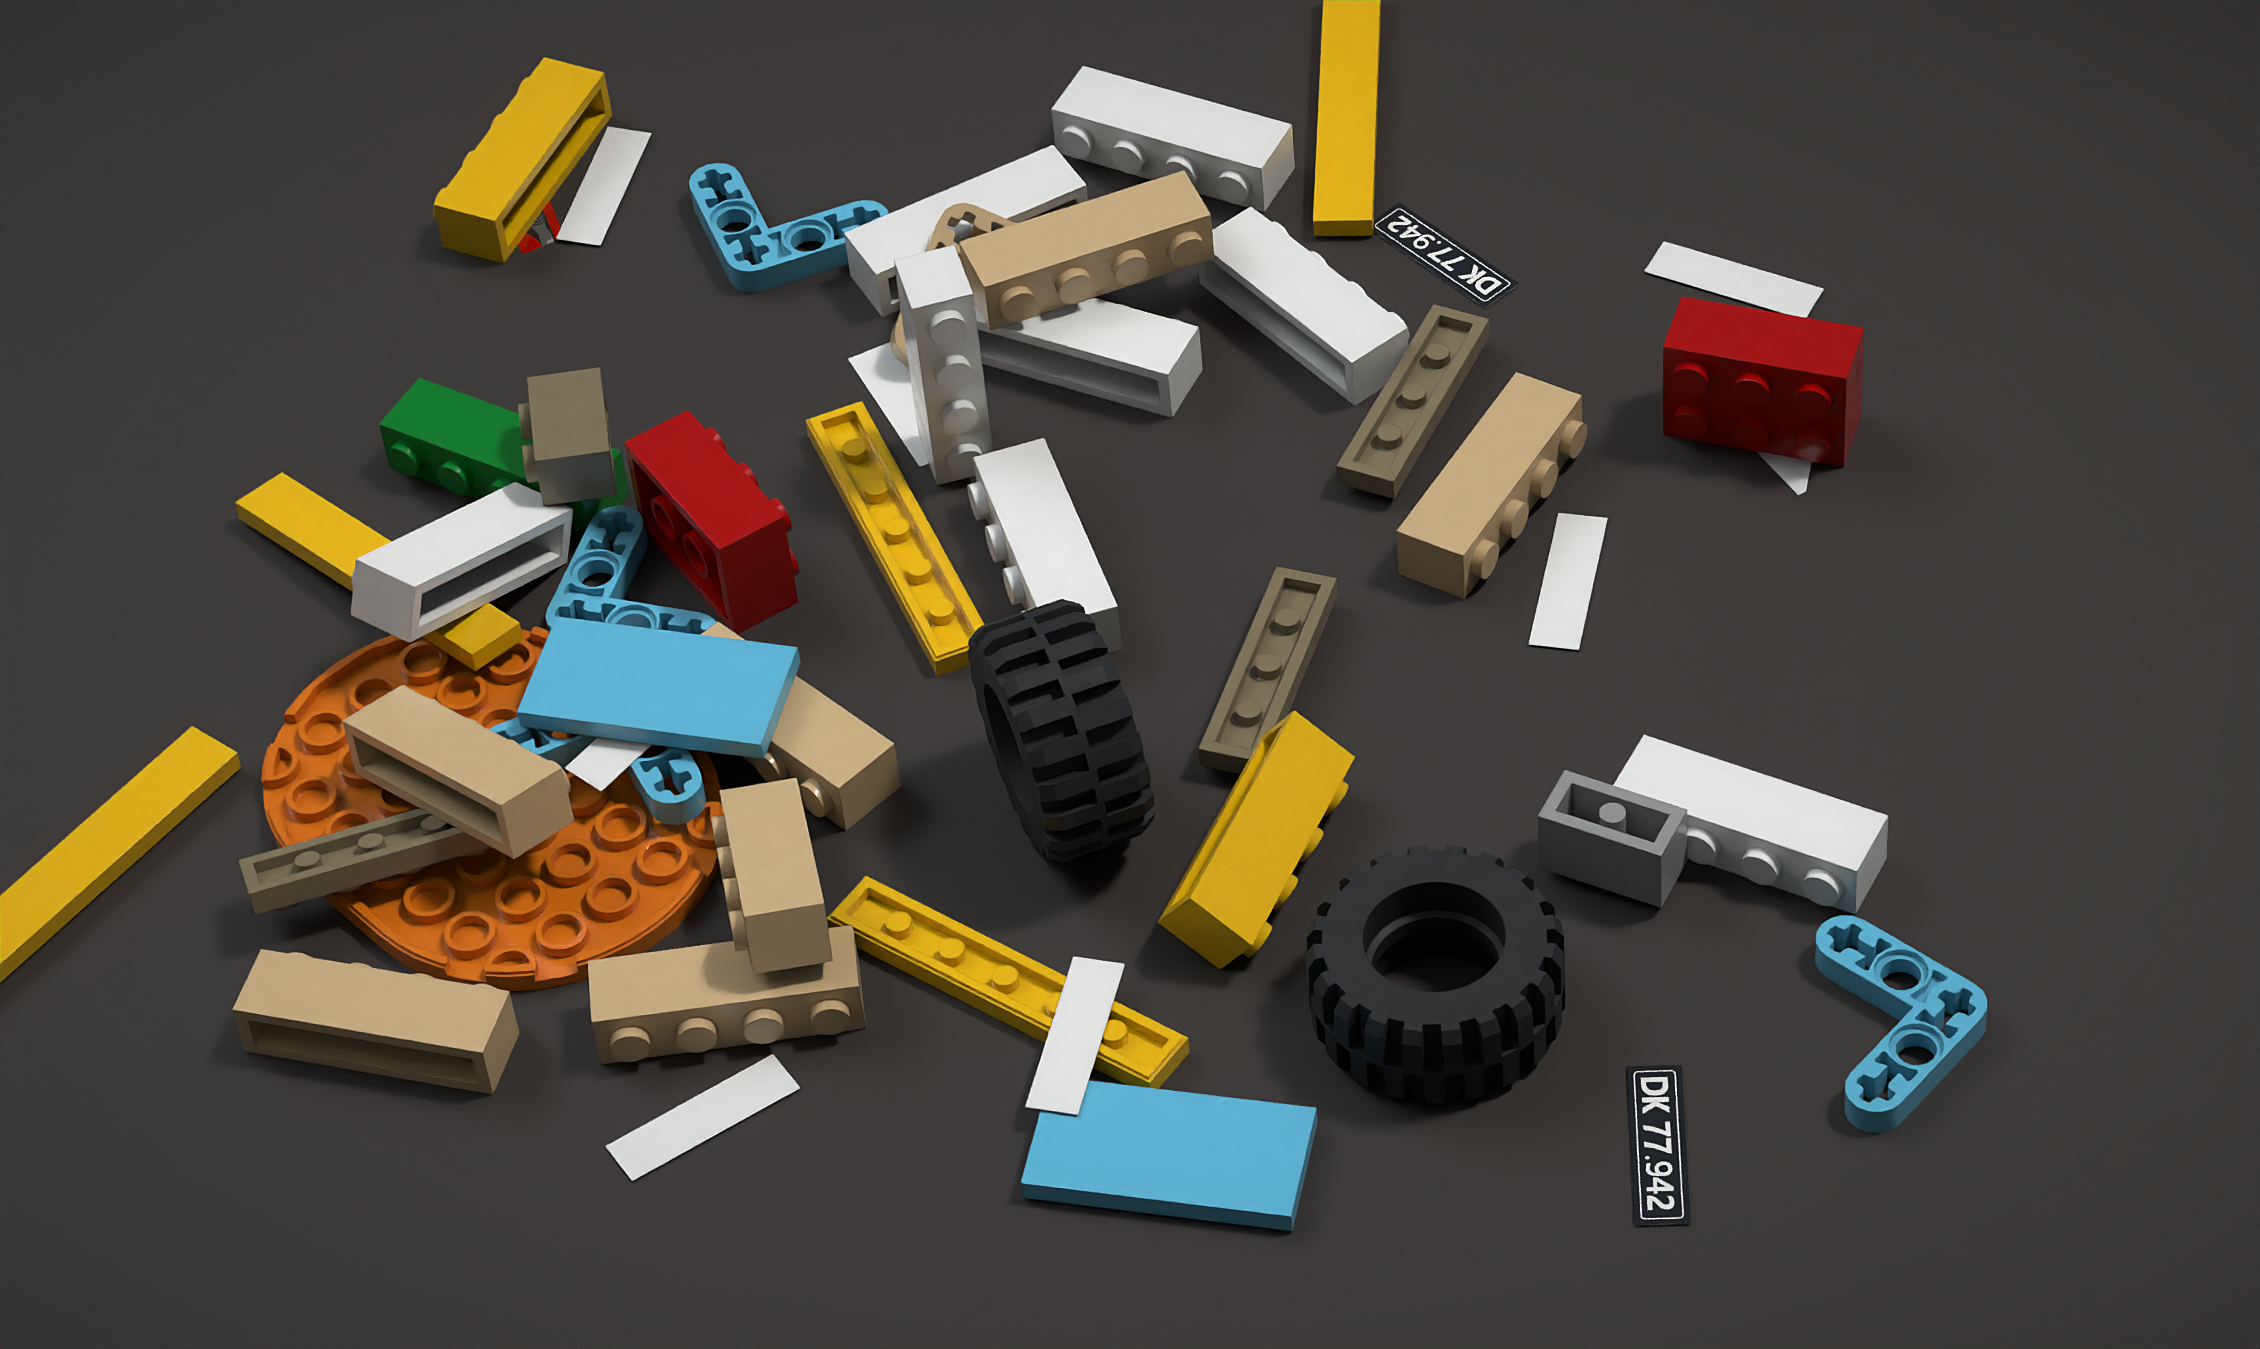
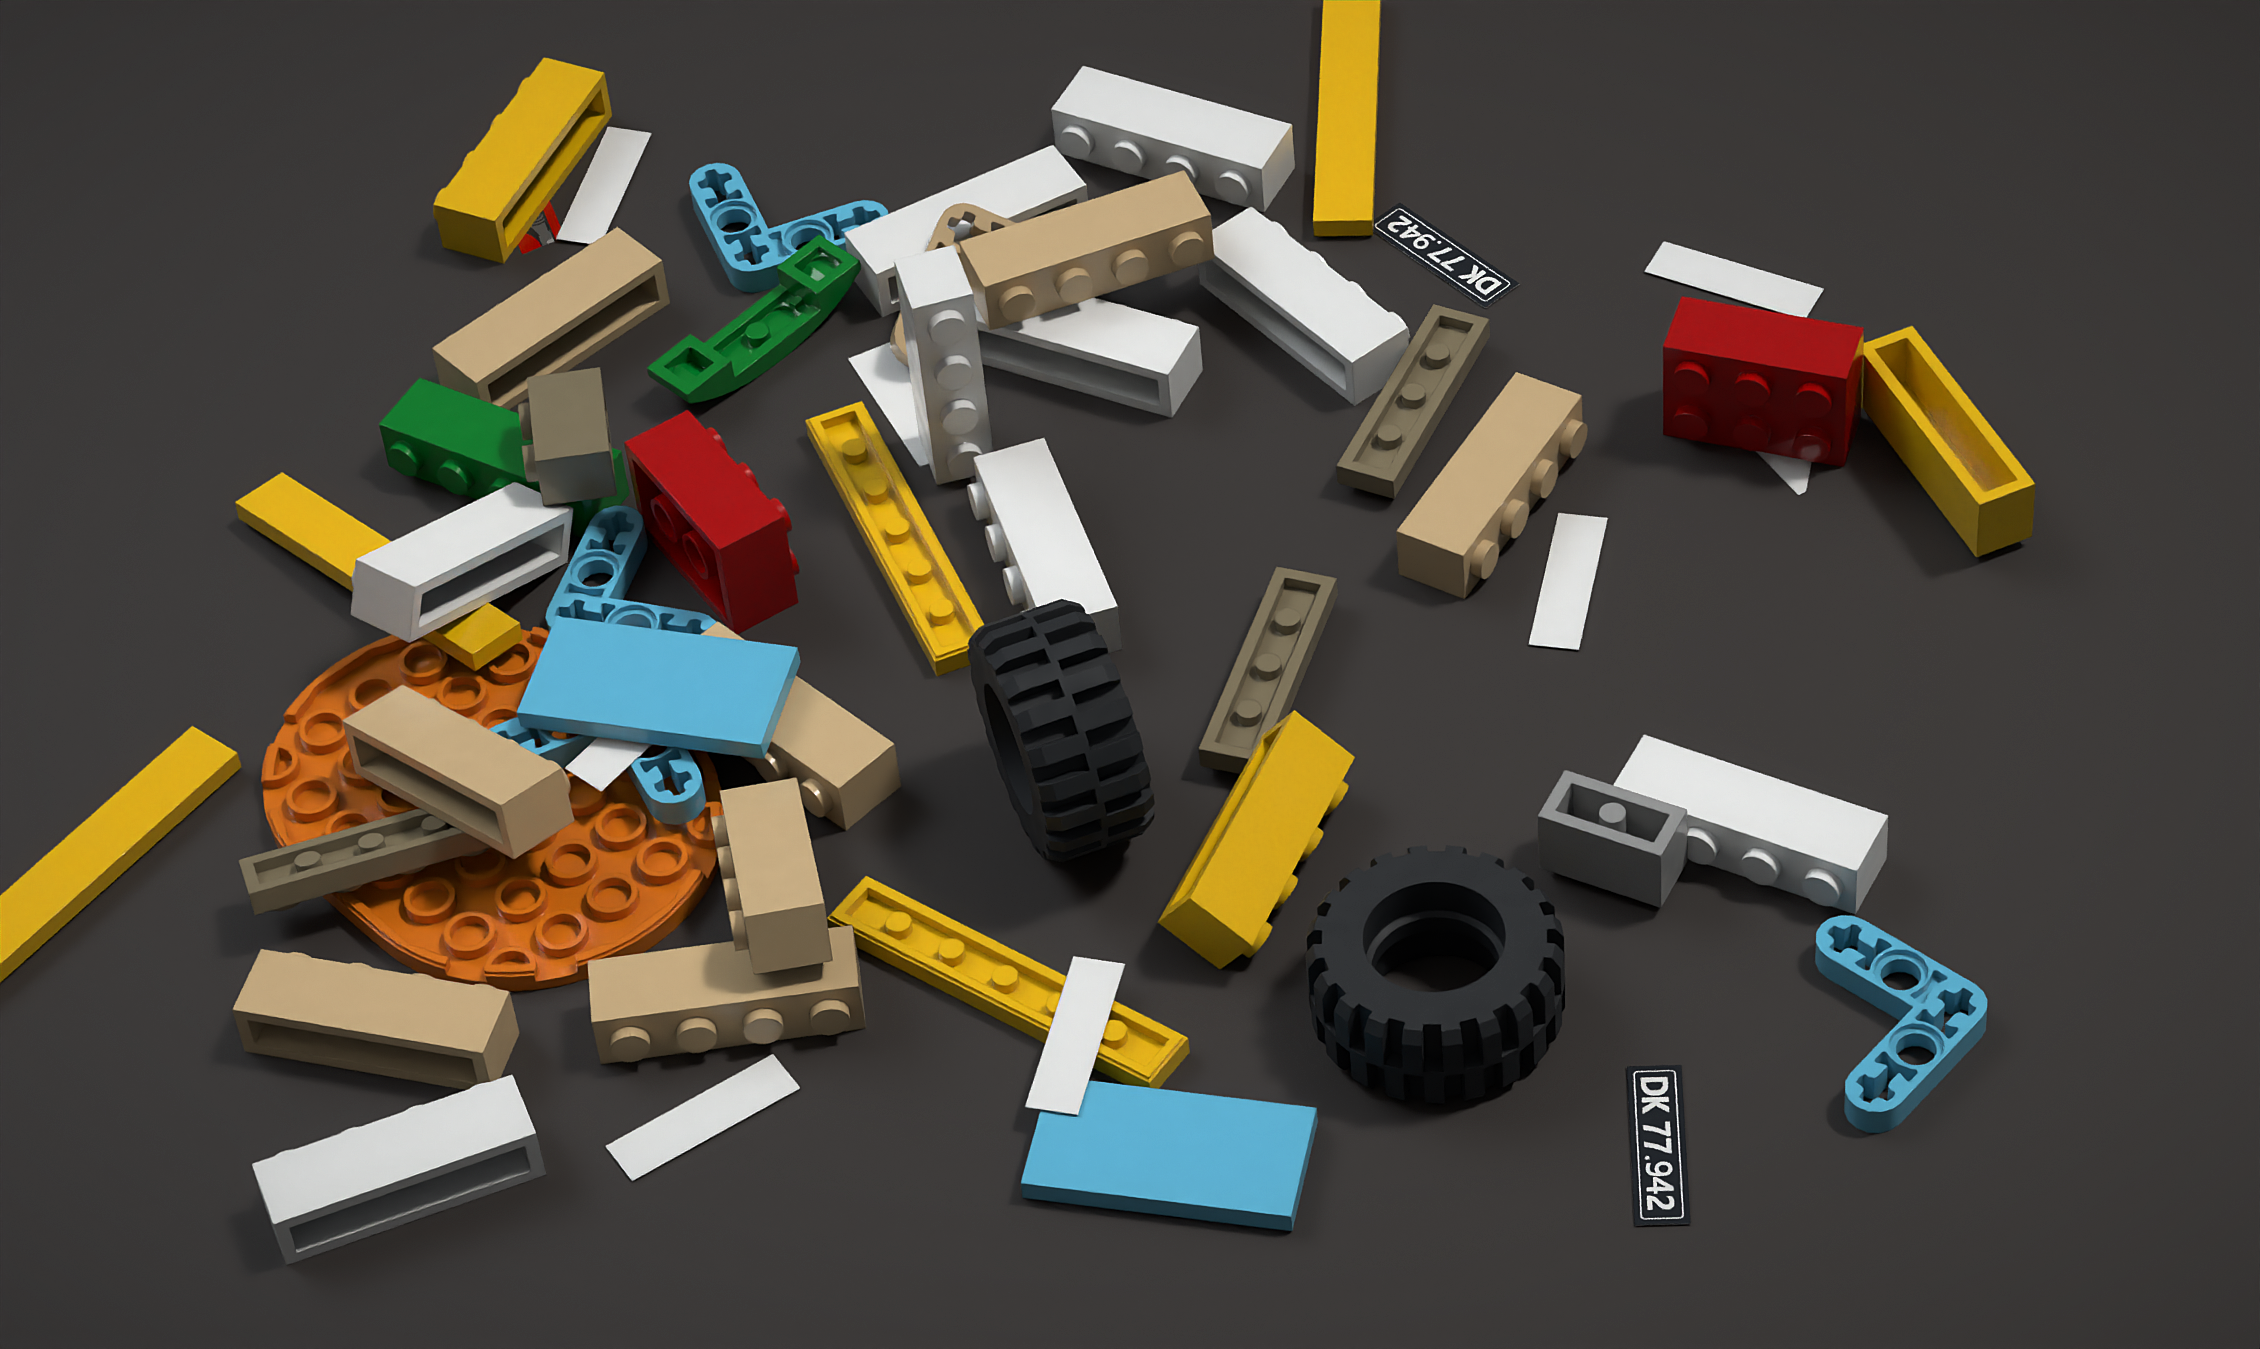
(399, 1169): none -> white brick
(554, 321): none -> tan brick
(766, 332): none -> green slope
(1946, 442): none -> yellow brick

